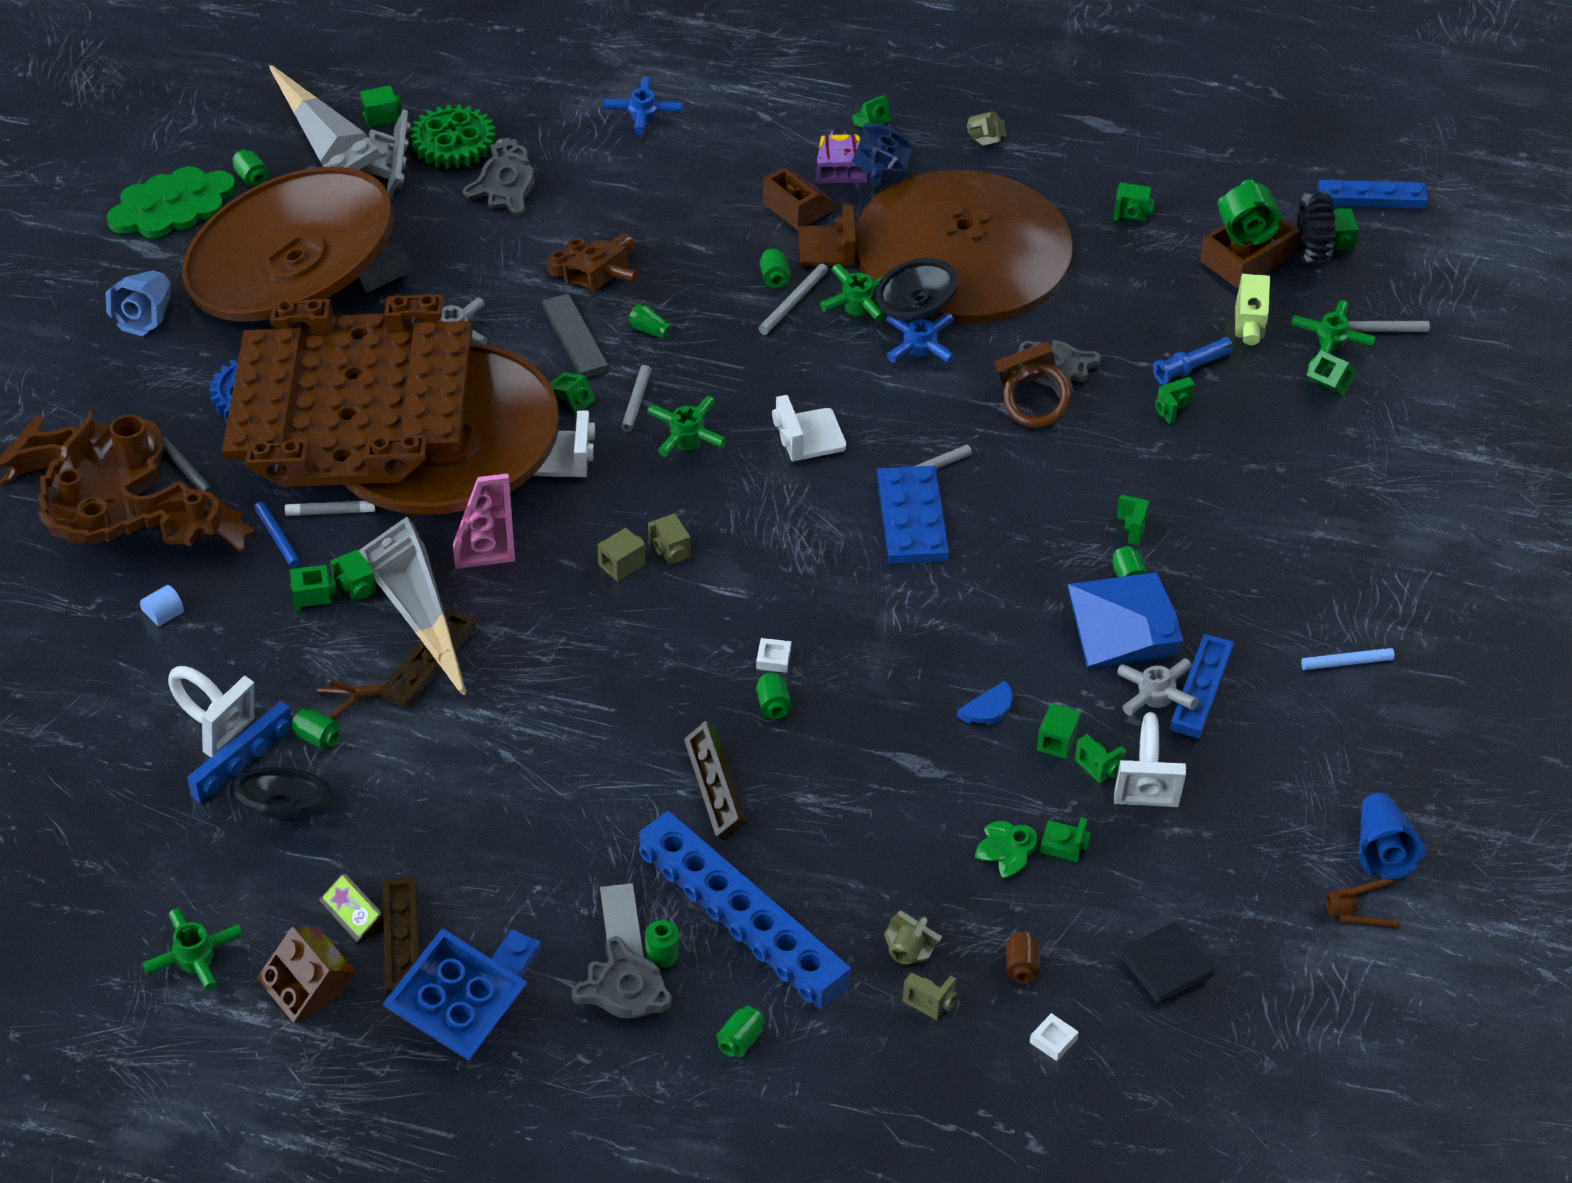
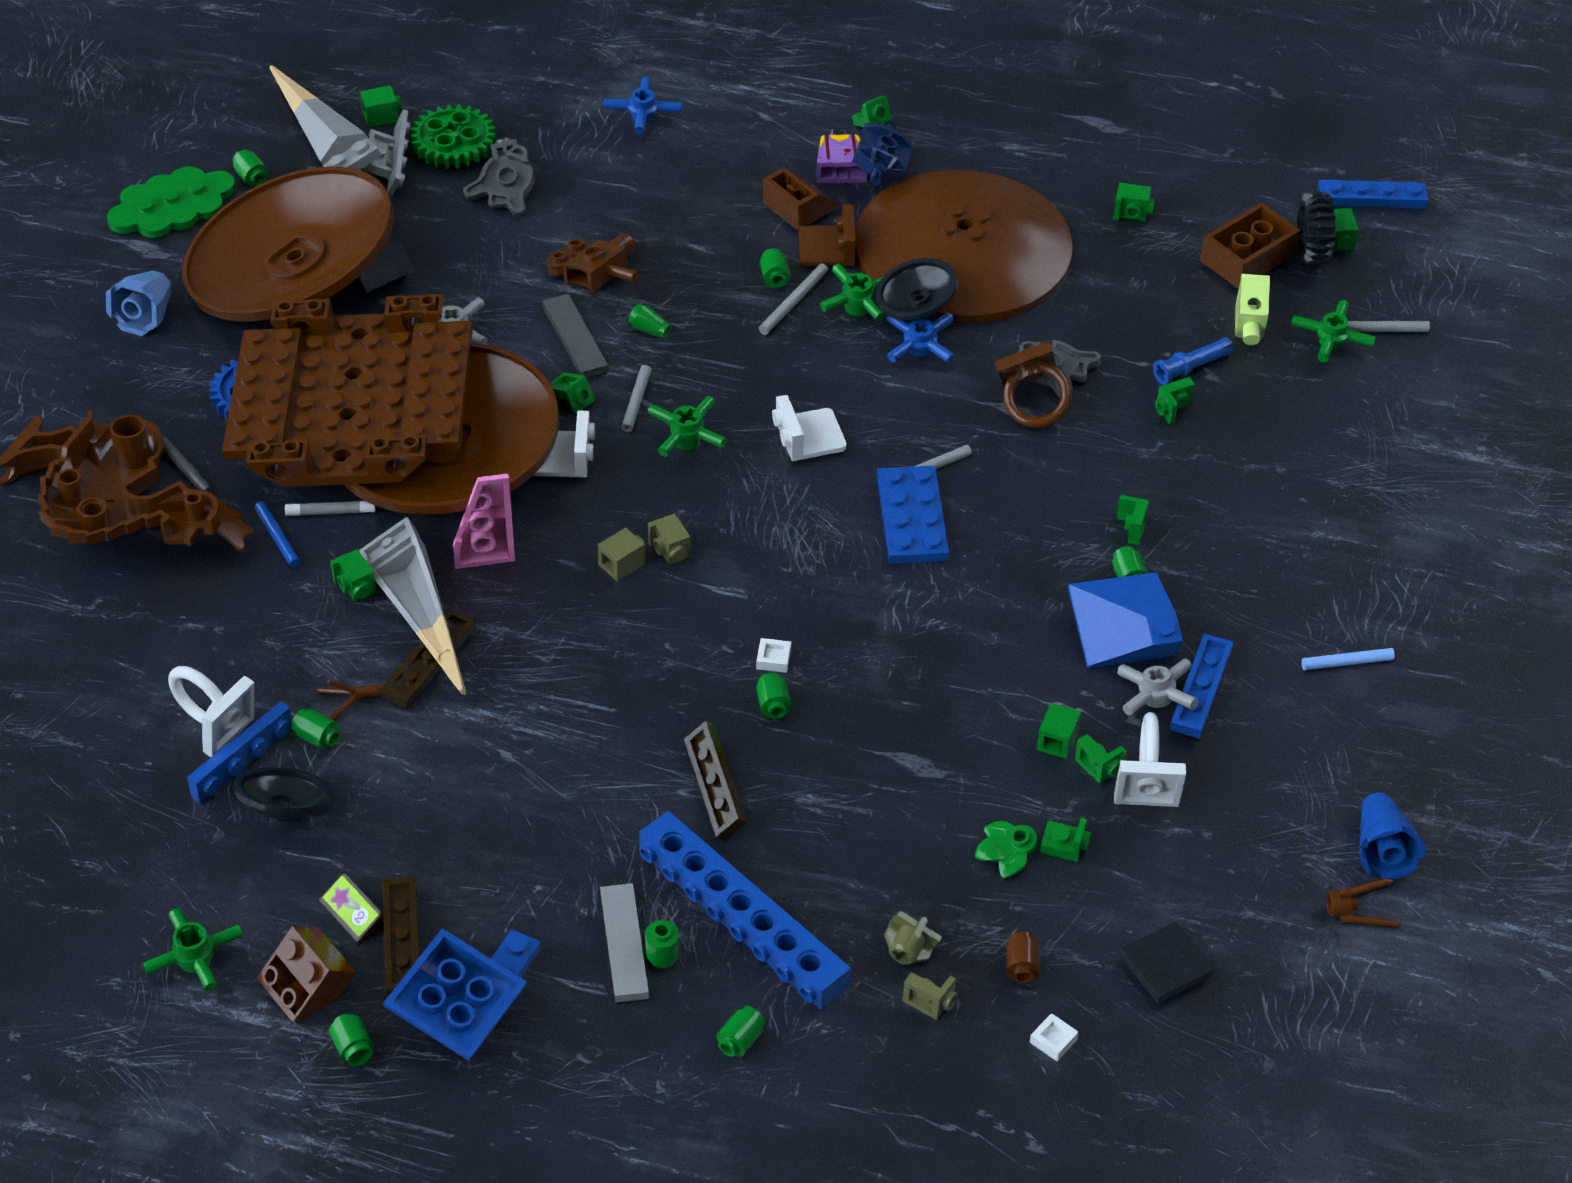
(162, 605): light blue brick -> none
(311, 586): green brick -> none
(351, 1039): none -> green brick
(624, 984): dark grey tile -> none
(986, 128): olive piece -> none
(989, 707): blue tile -> none
(1249, 213): green brick -> none
(1341, 372): green brick -> none

